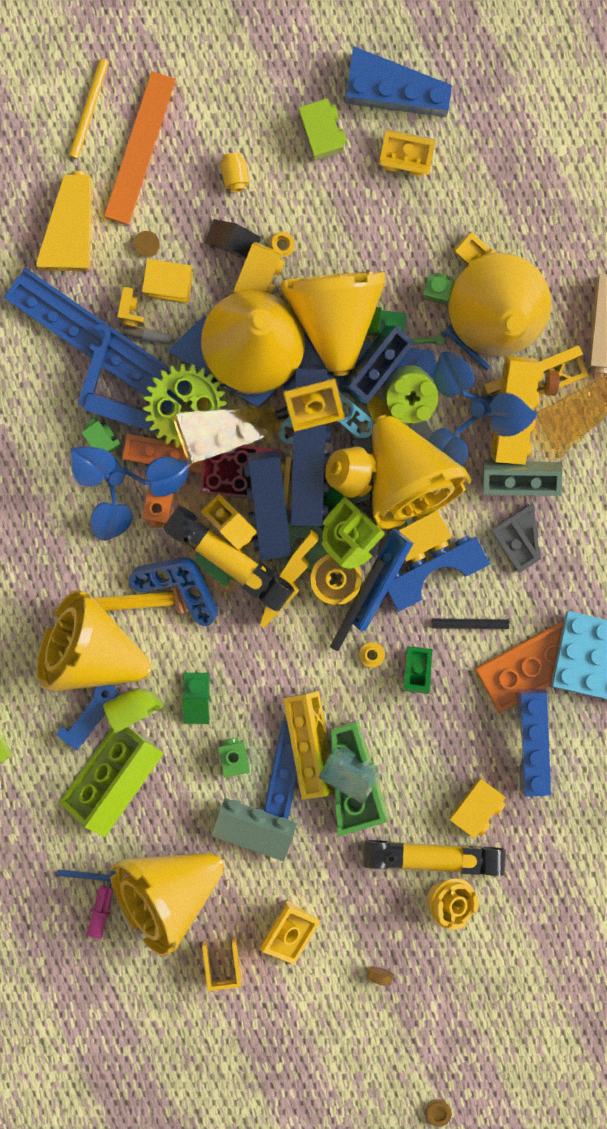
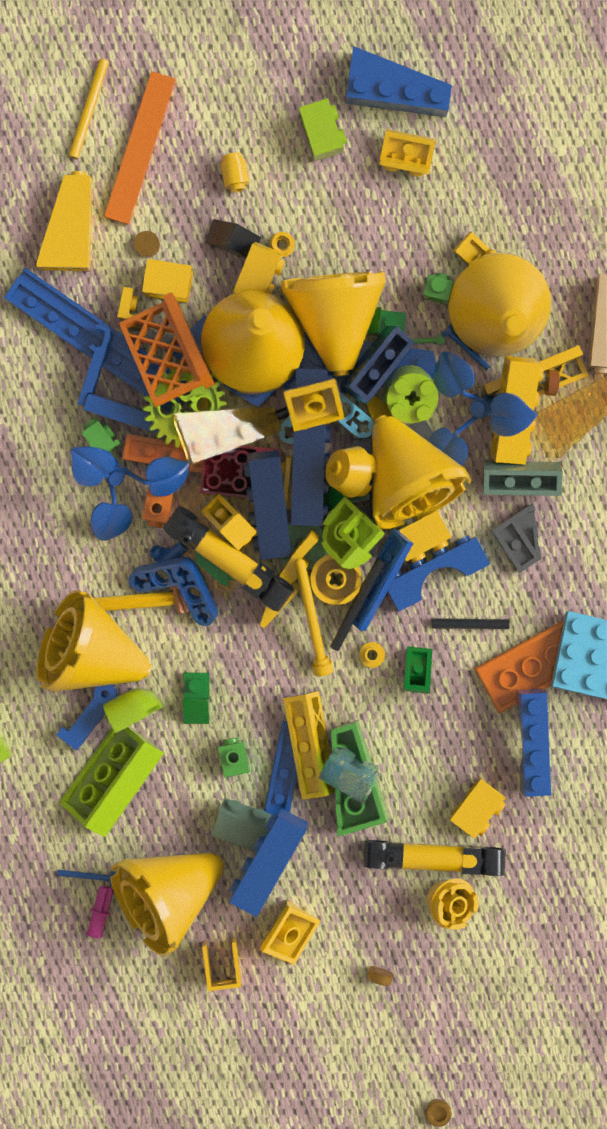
(162, 553): none -> blue arm
(187, 344): none -> orange fence
(267, 862): none -> blue wedge
(321, 663): none -> yellow piece

